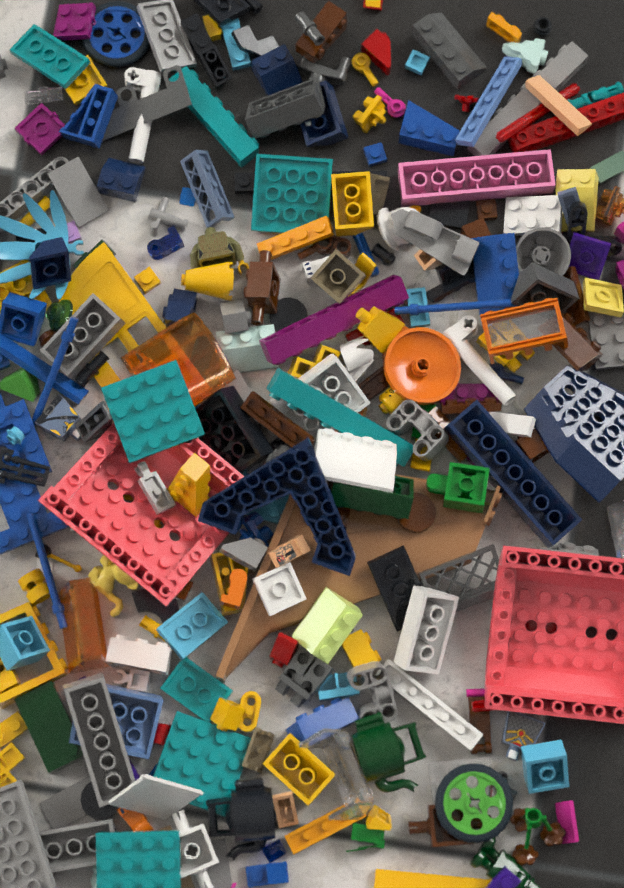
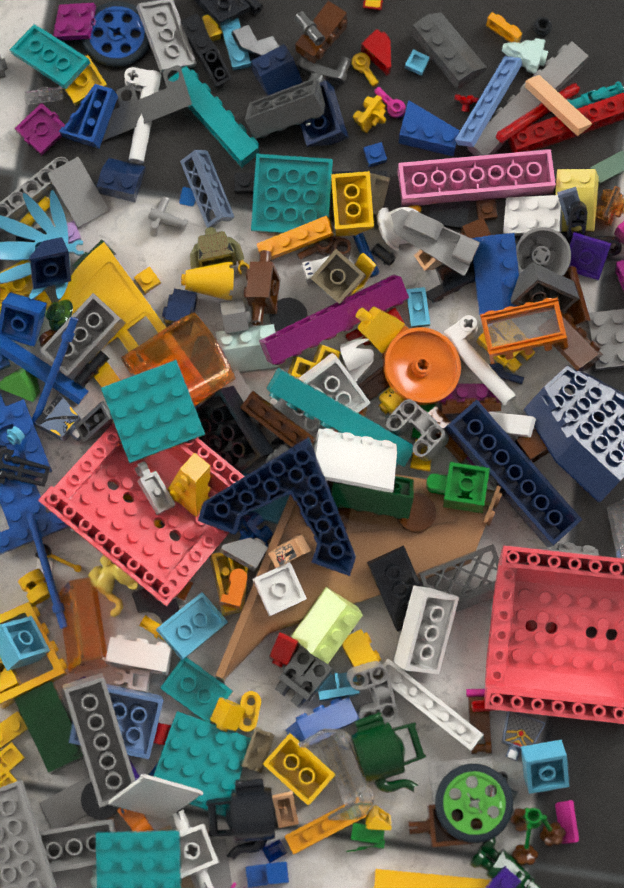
(166, 245): clear blue leg -> none
(415, 309): blue bar -> none
(603, 297): light yellow plate -> none

